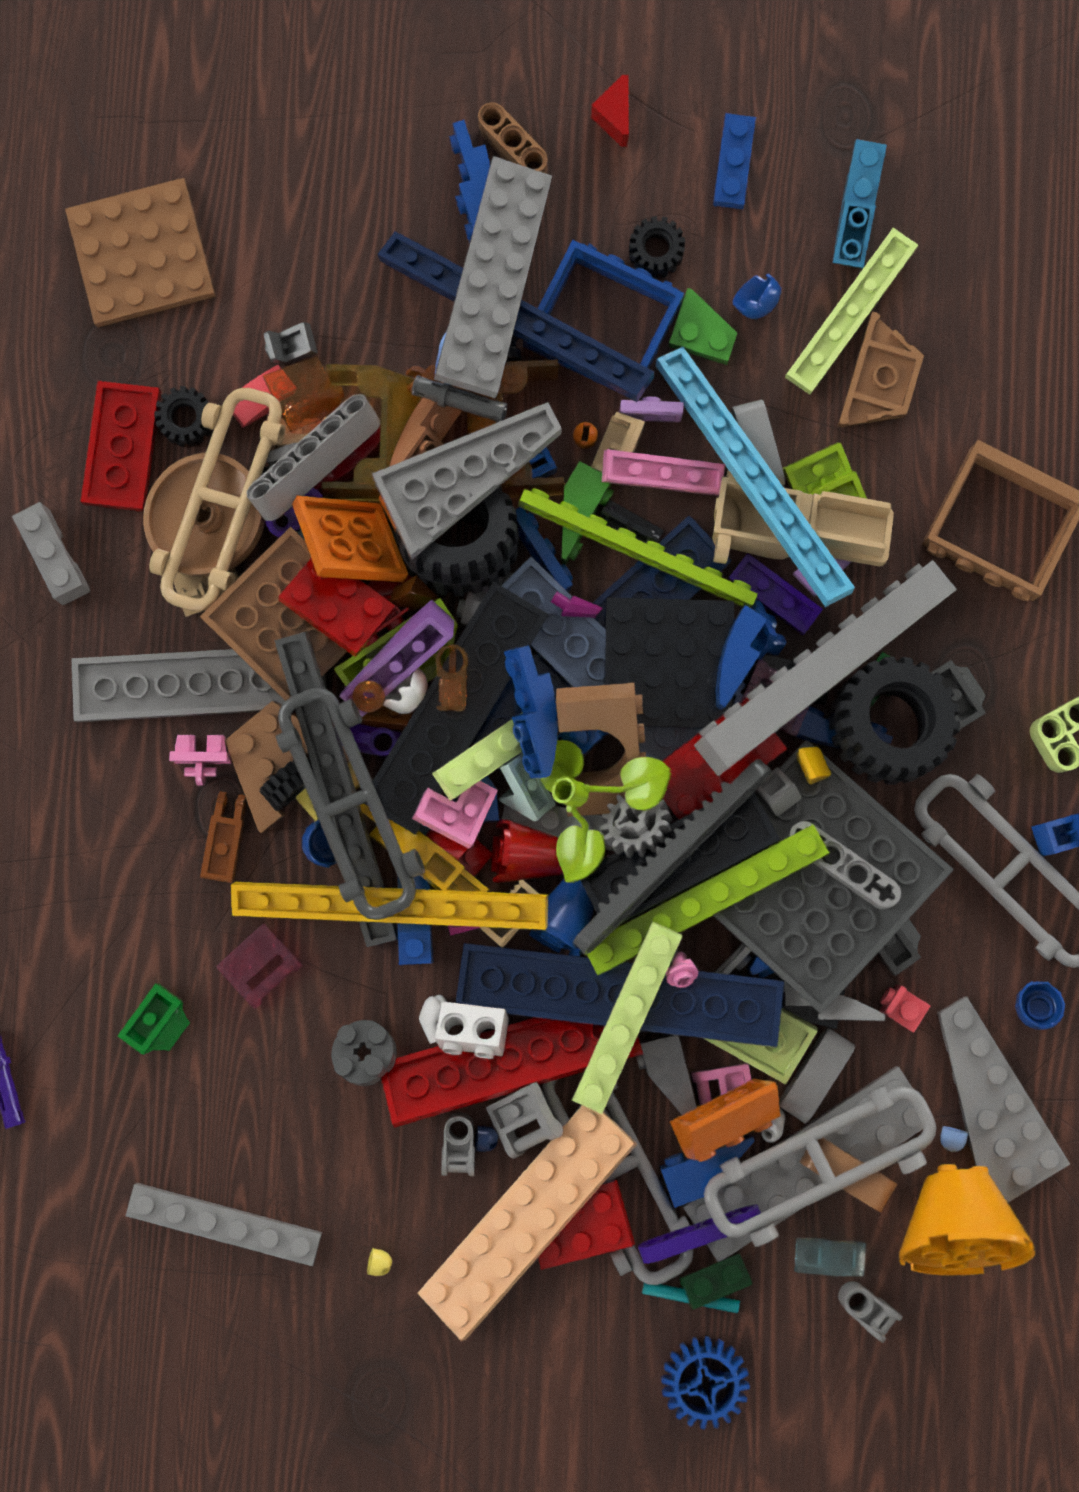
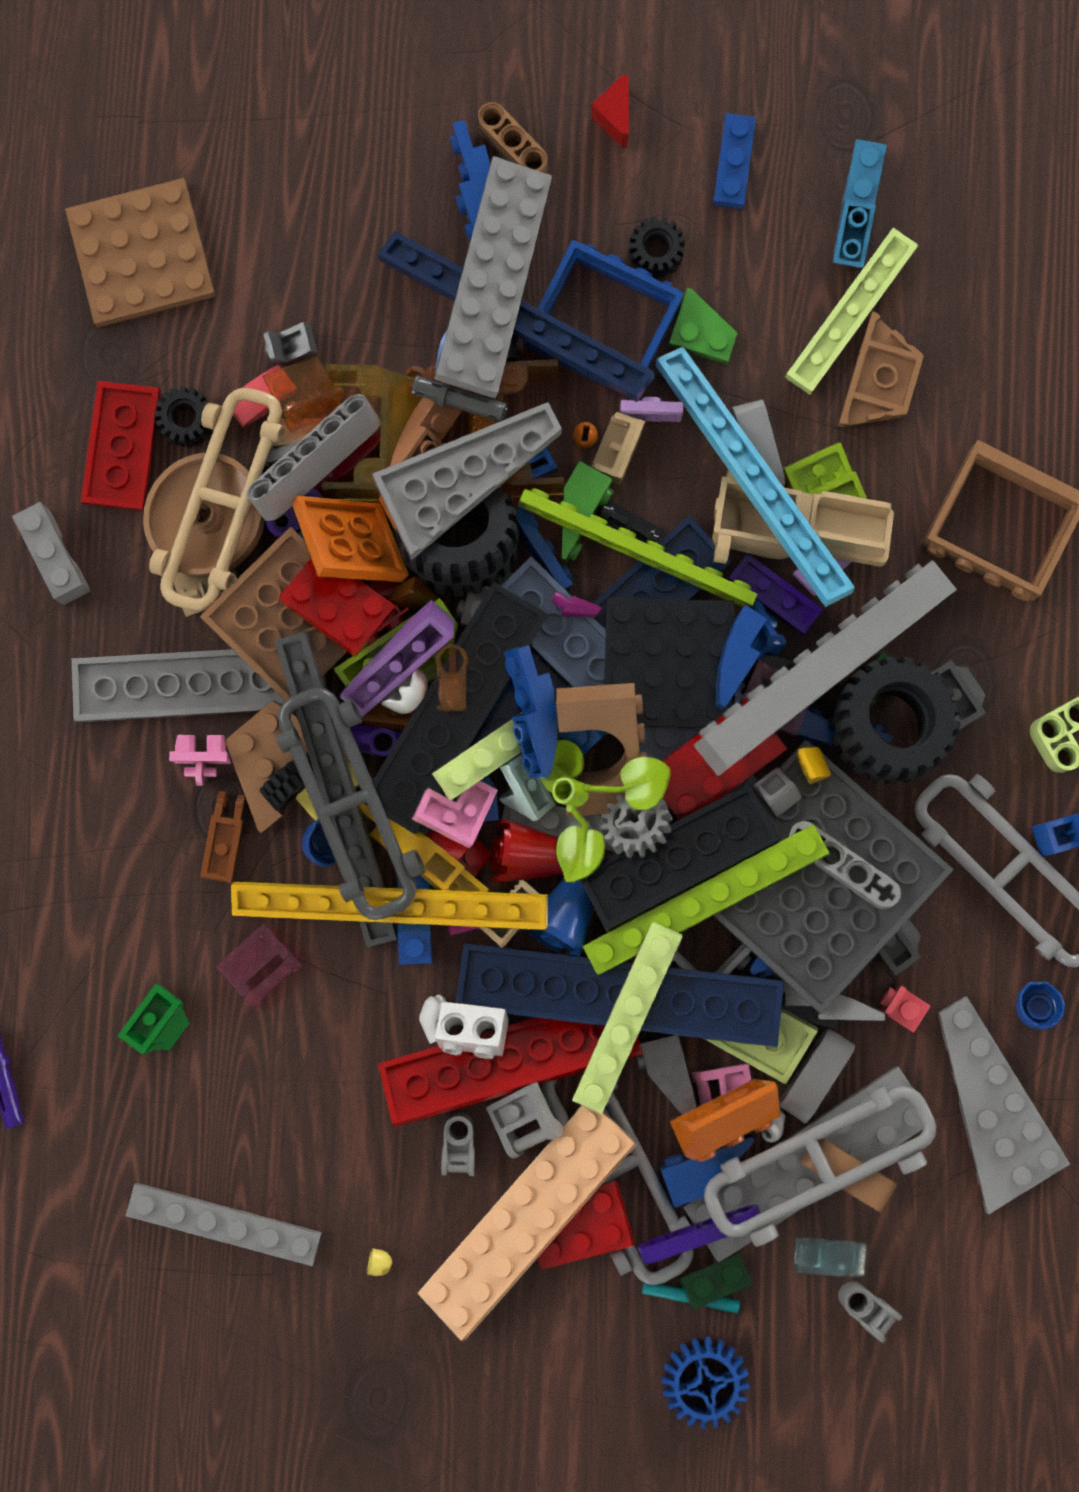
(351, 1039): dark grey plate -> none
(368, 704): clear orange plate -> none
(485, 1138): dark blue hinge -> none
(662, 472): bright pink tile -> none
(671, 857): dark grey gear -> none
(682, 971): bright pink plate -> none
(757, 297): blue hair -> none
(953, 1138): light blue hinge -> none
(963, 1226): light orange cone -> none

